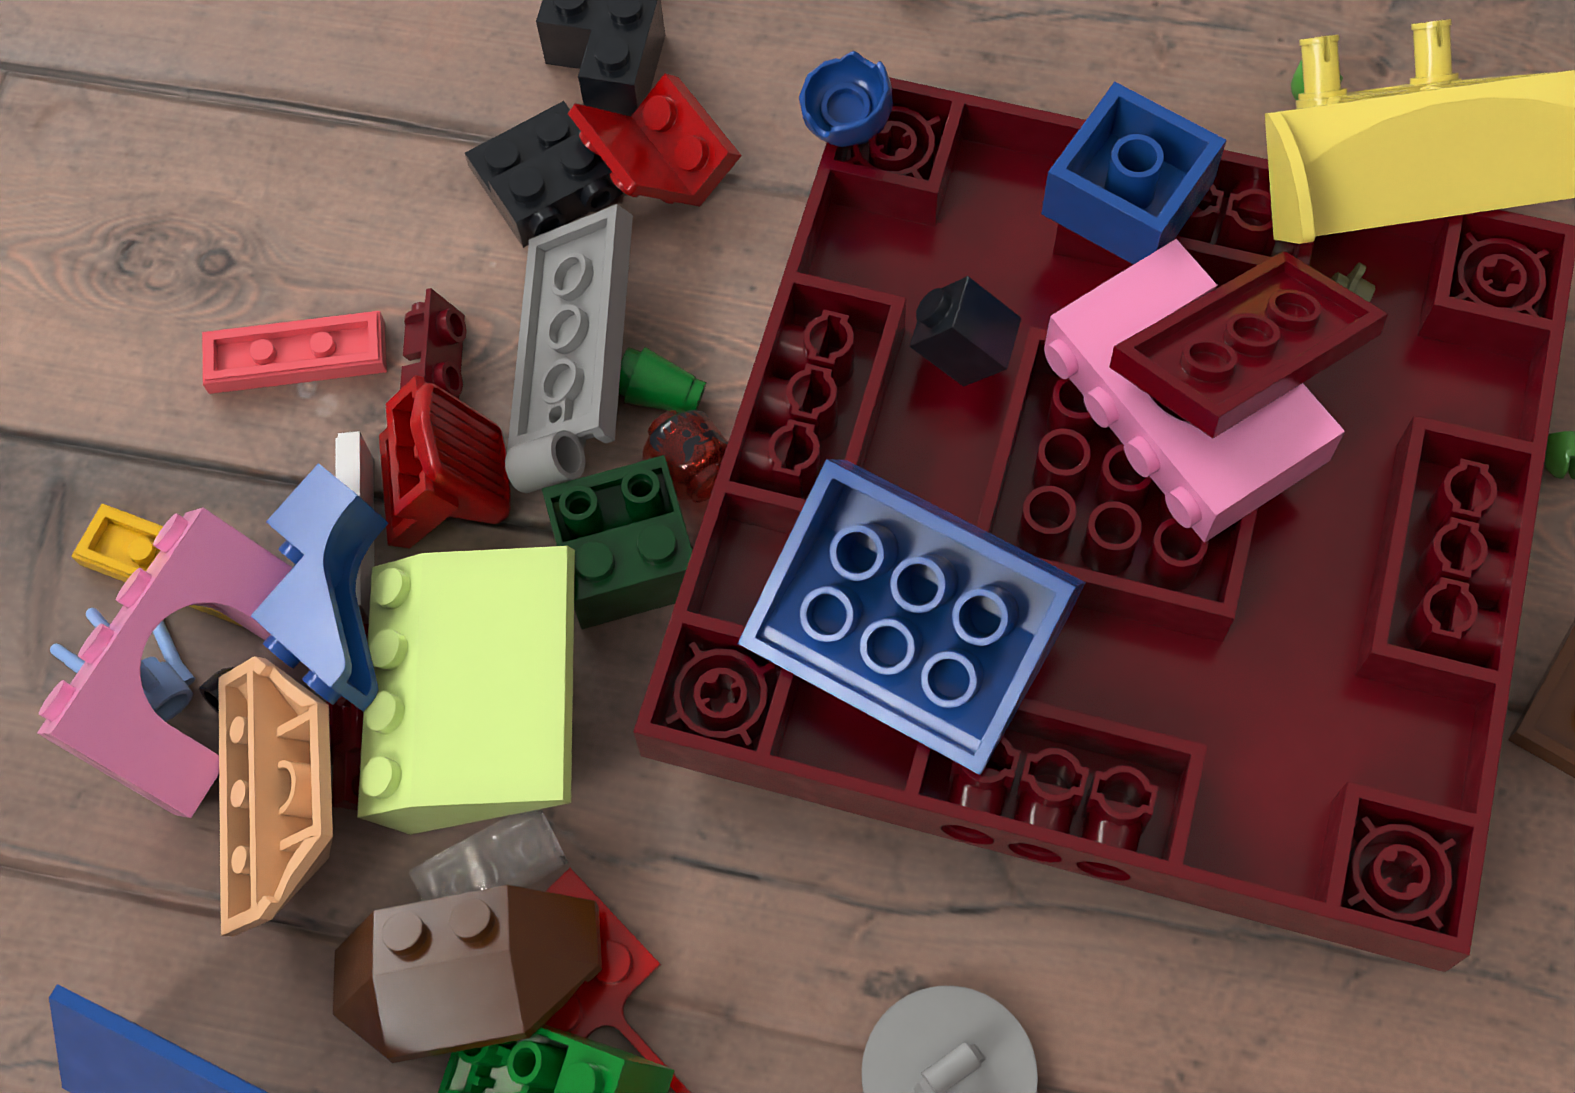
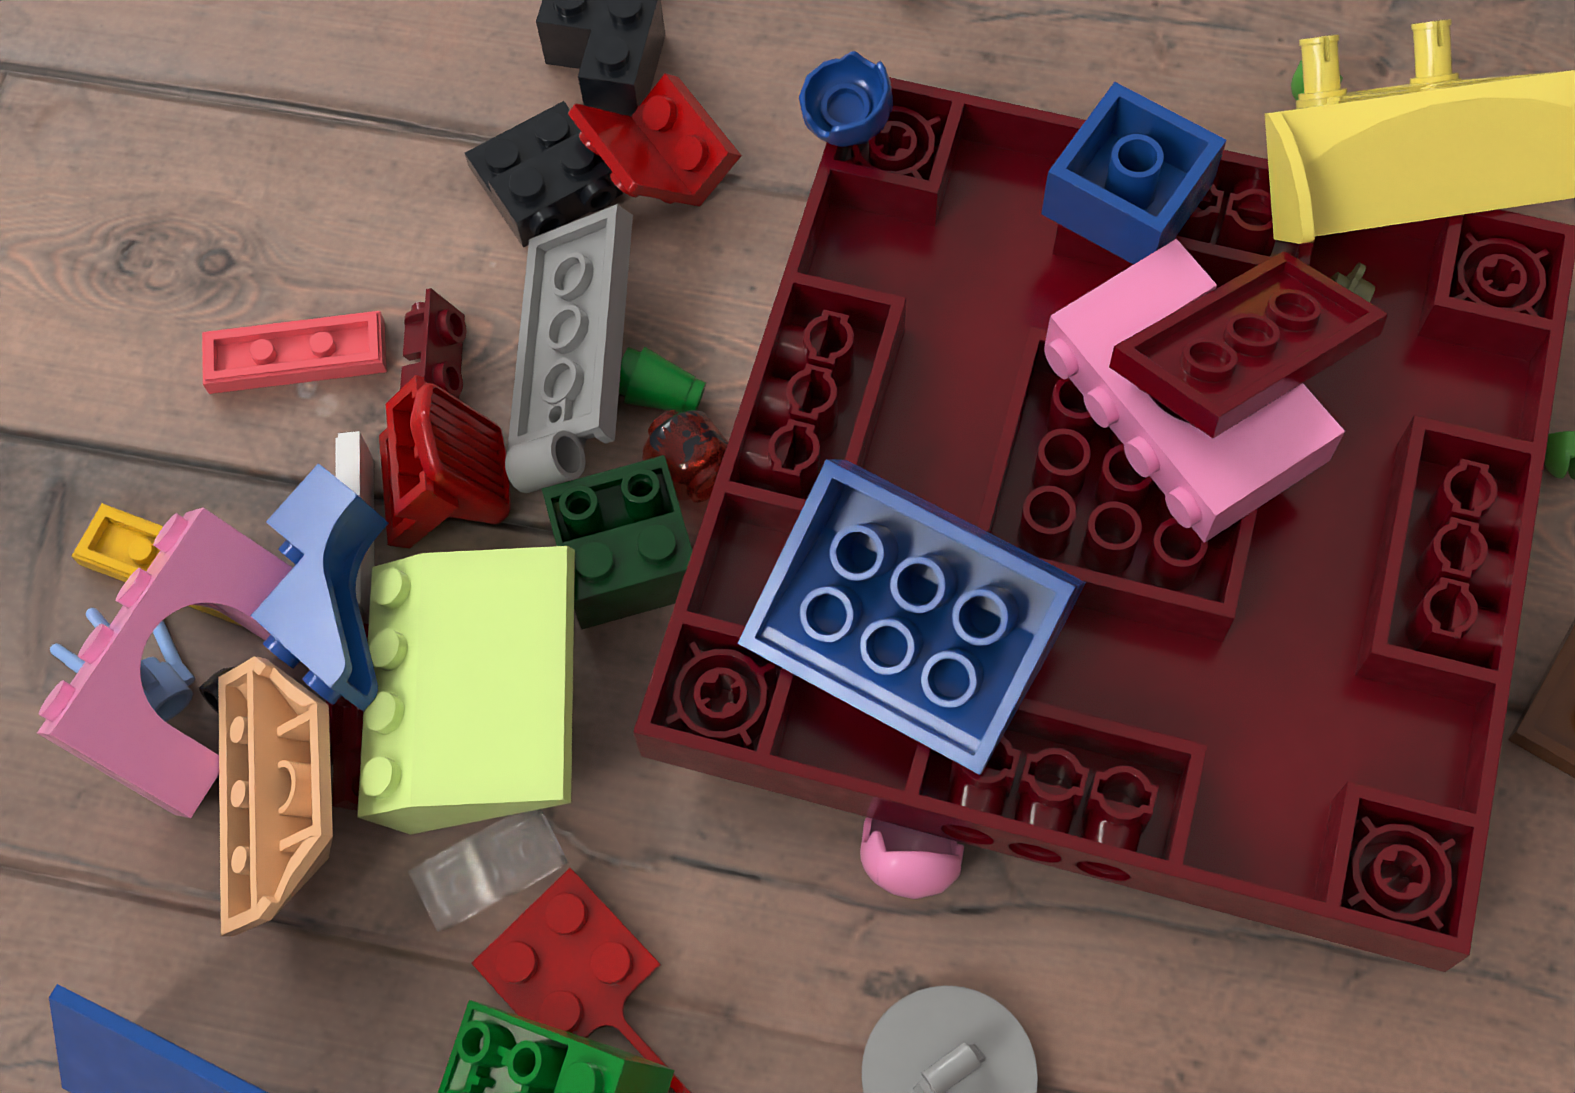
(464, 969): reddish brown wedge -> none
(909, 860): none -> bright pink hair
(965, 331): black brick -> none

